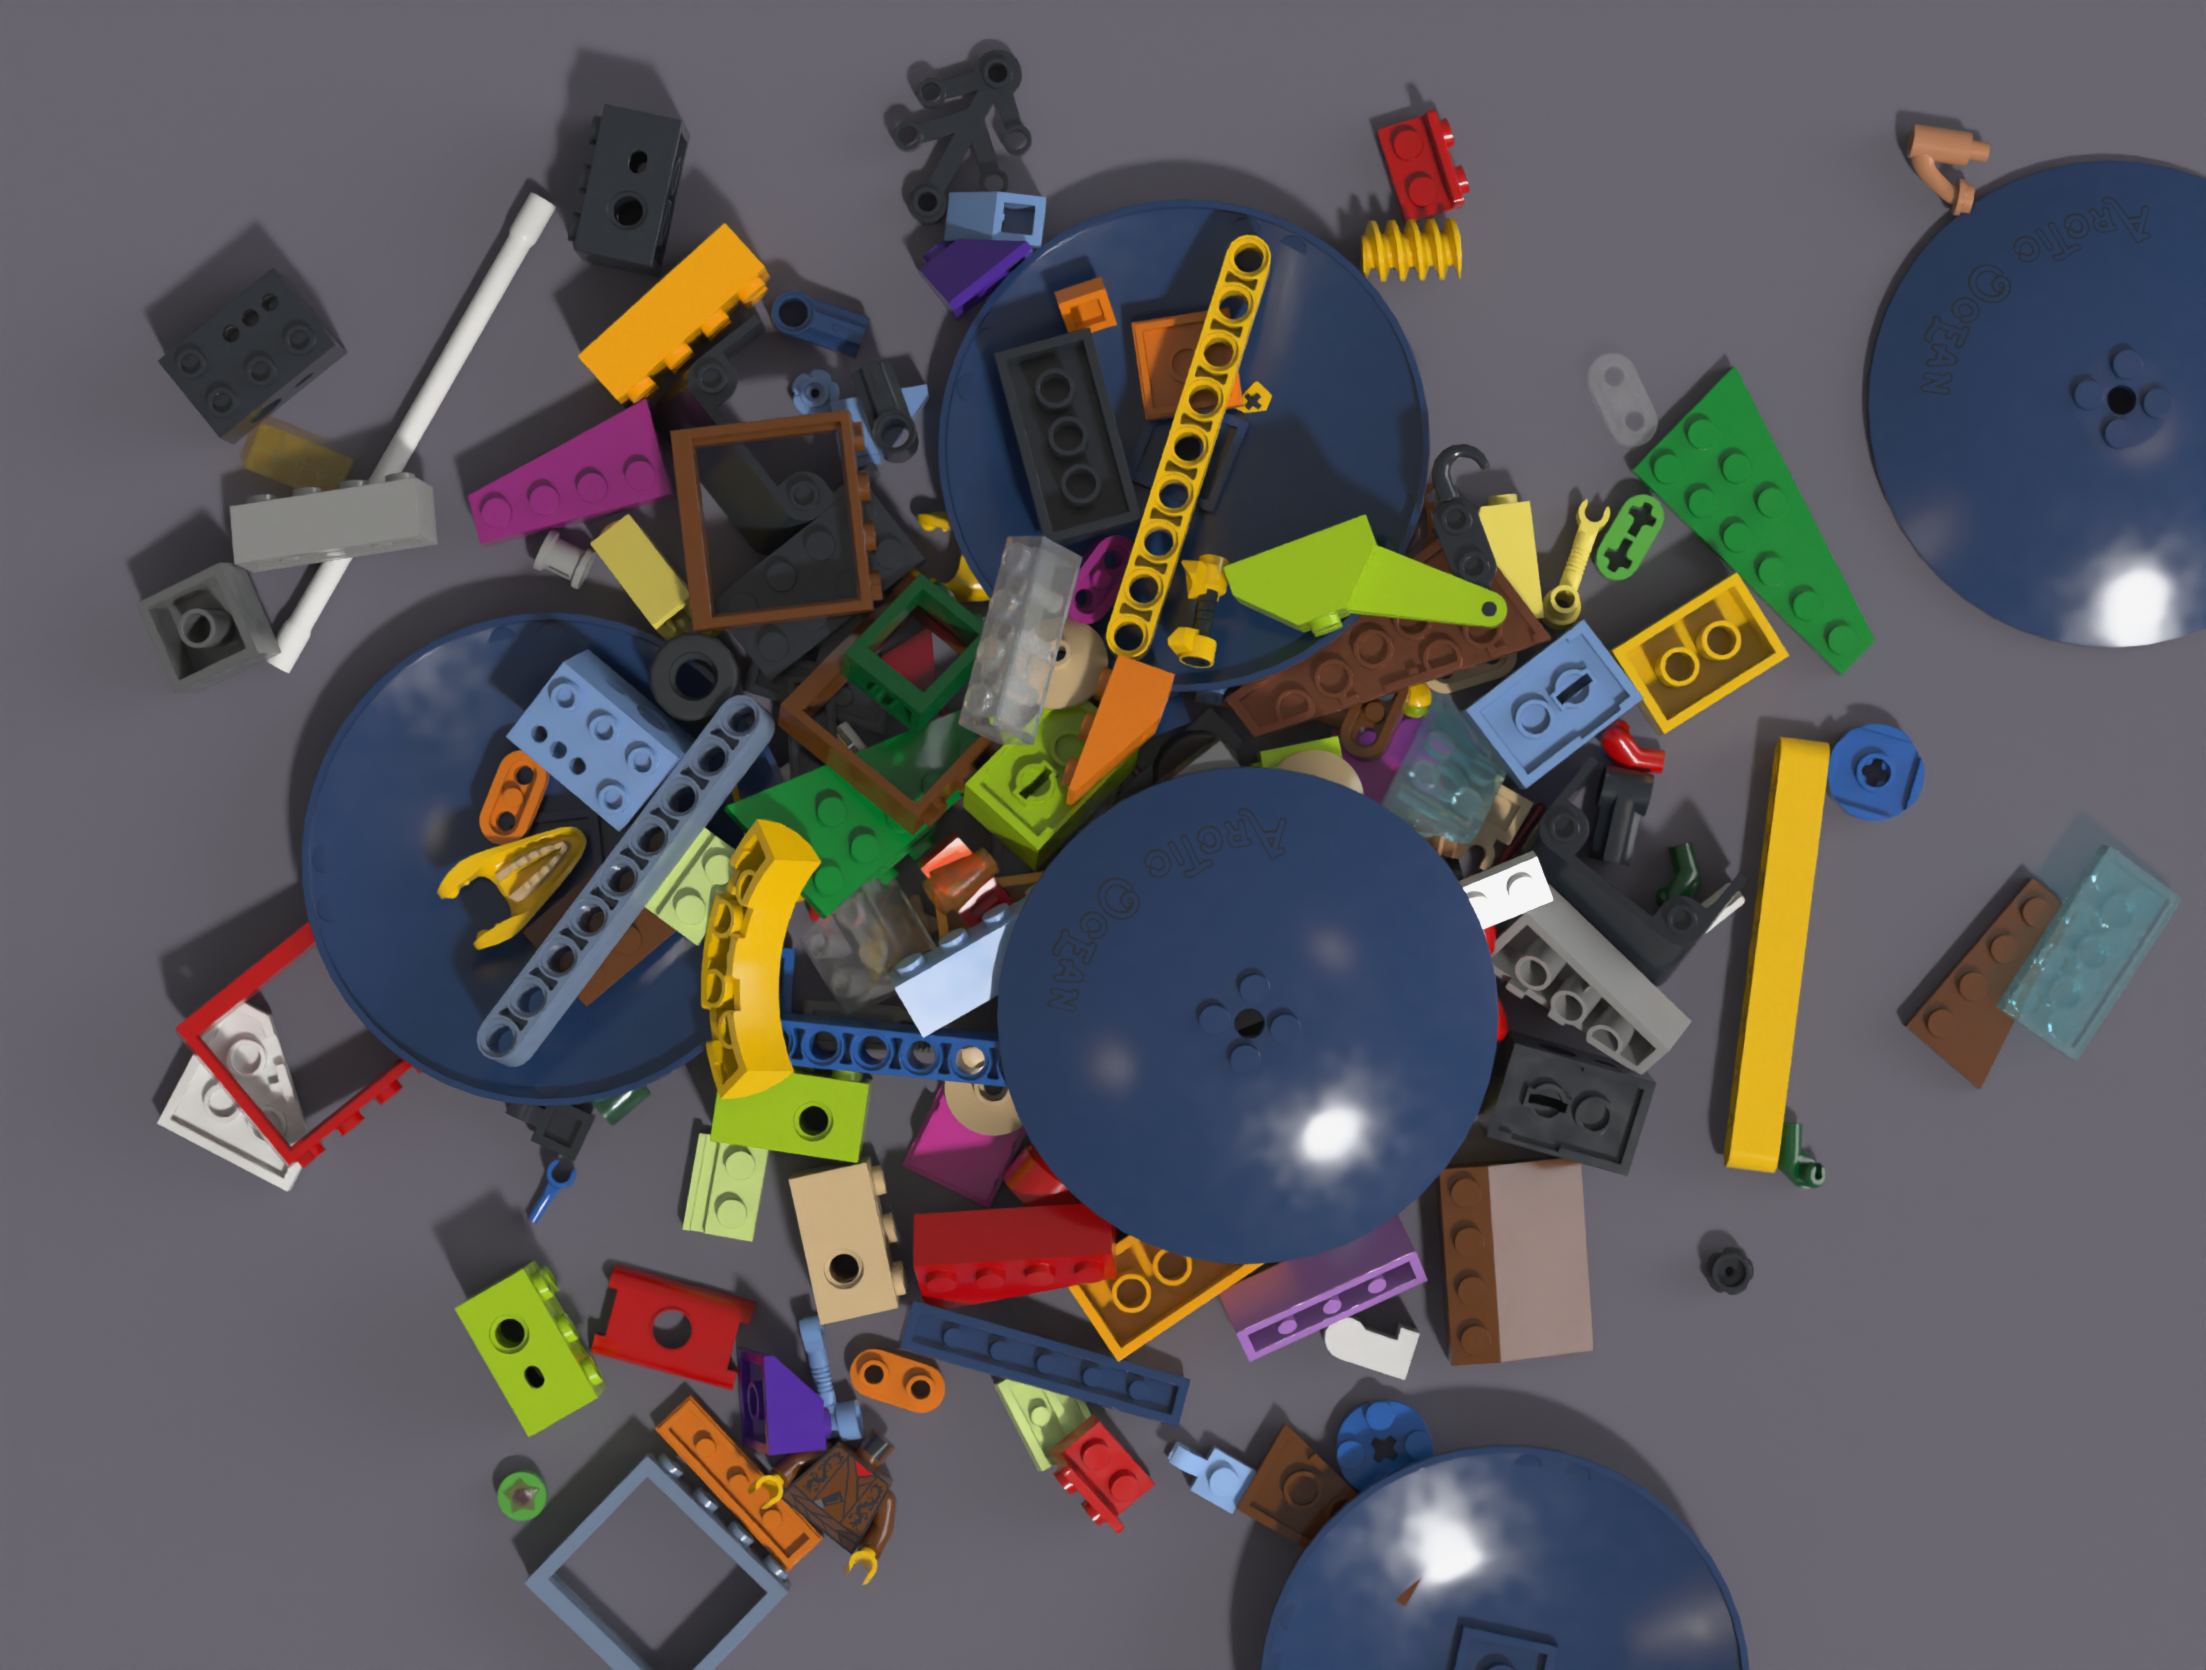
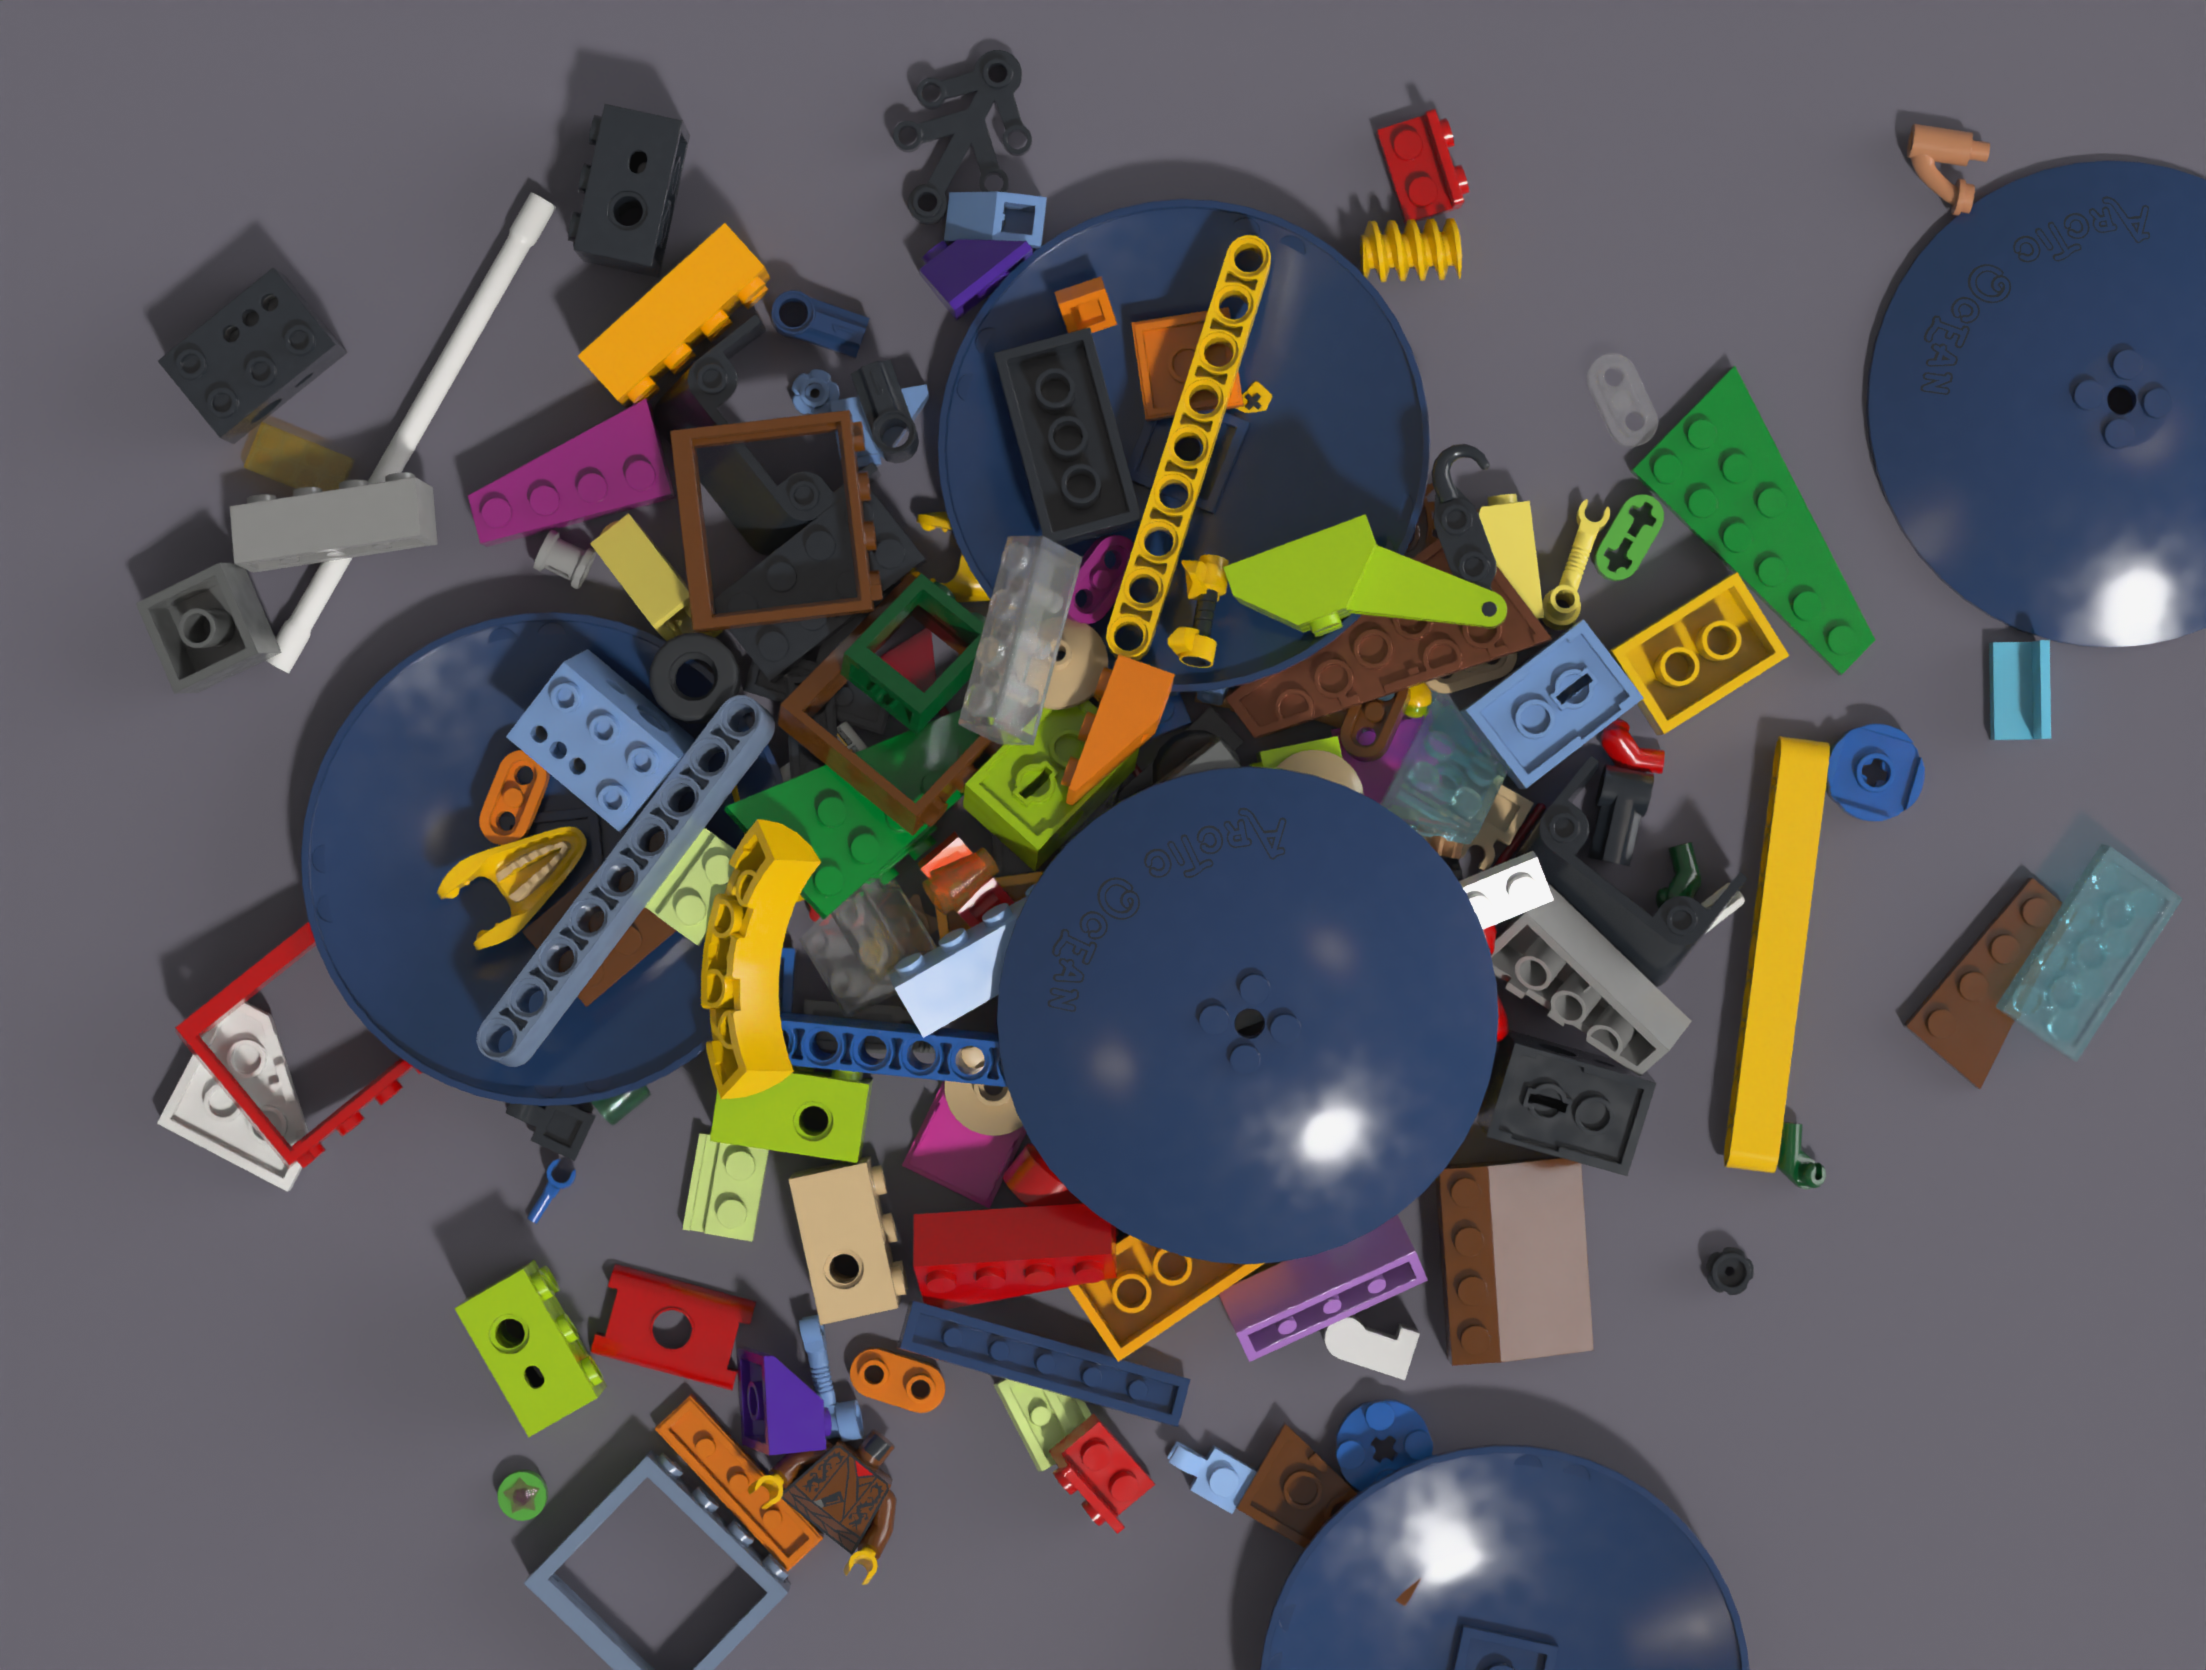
(2020, 690): none -> medium azure panel

